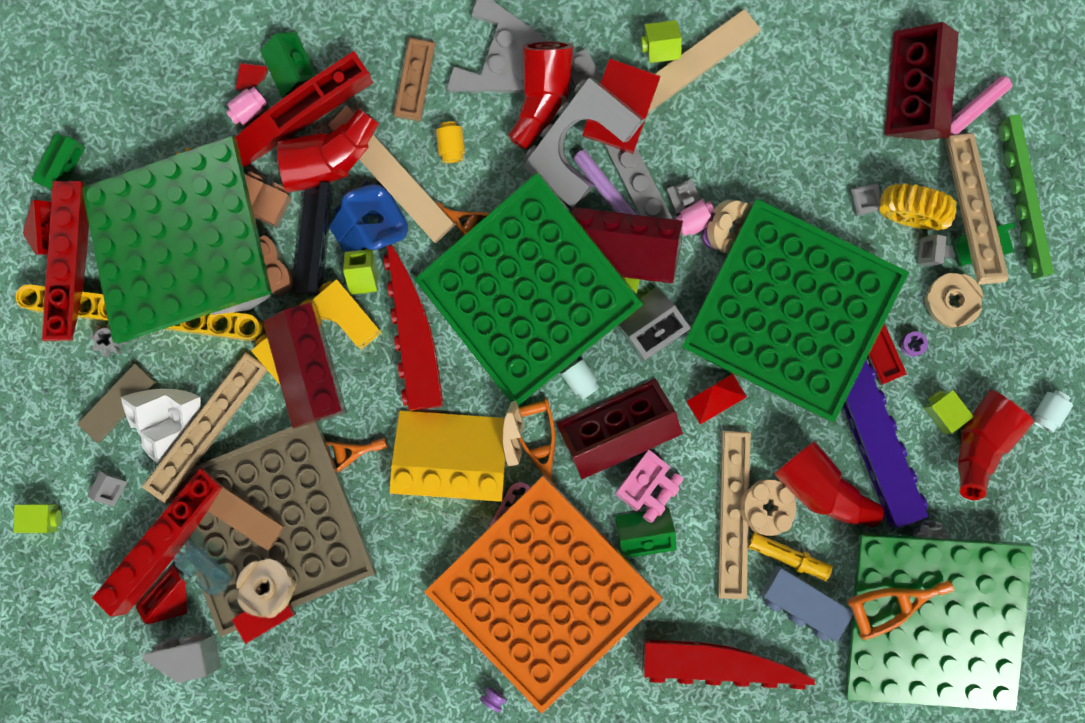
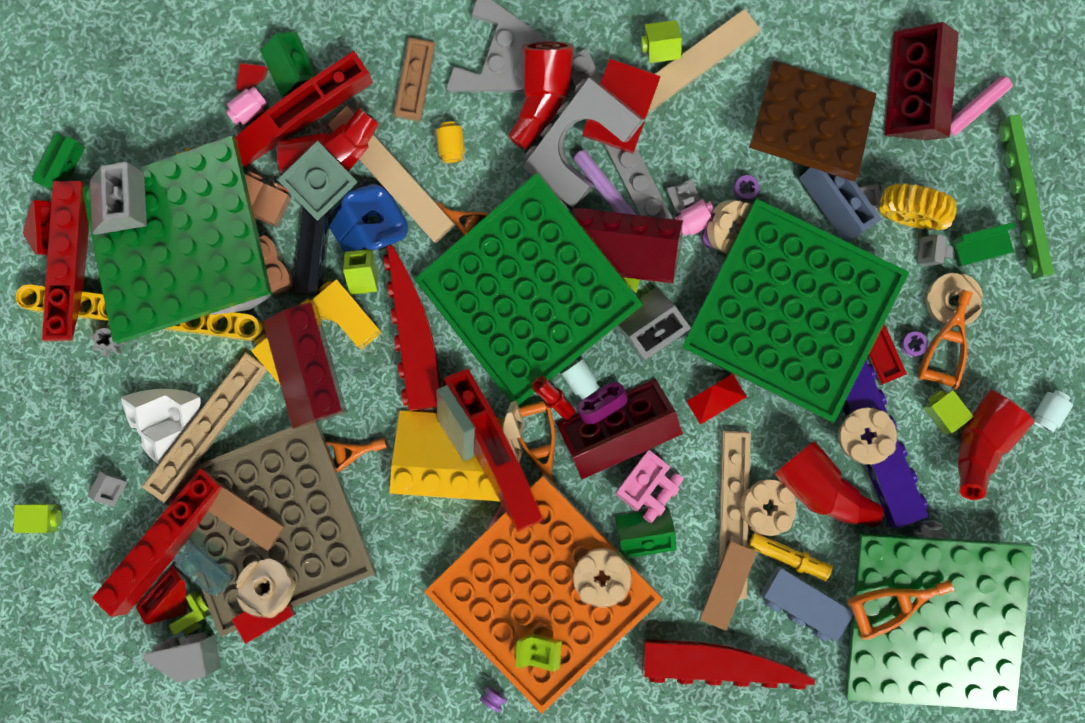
(109, 409): dark tan tile -> none
(117, 198): none -> light grey slope
(191, 621): none -> lime bracket
(317, 180): none -> sand green tile
(455, 423): none -> sand green tile
(495, 452): none -> red slope
(538, 652): none -> lime bracket
(553, 397): none -> red axle
(602, 403): none -> magenta beam
(613, 565): none -> tan plate
(727, 585): none -> medium nougat tile
(744, 180): none -> medium lavender bush
(813, 121): none -> reddish brown plate
(841, 203): none -> sand blue brick
(884, 436): none -> tan plate
(951, 335): none -> orange piece
(976, 209): tan tile -> none

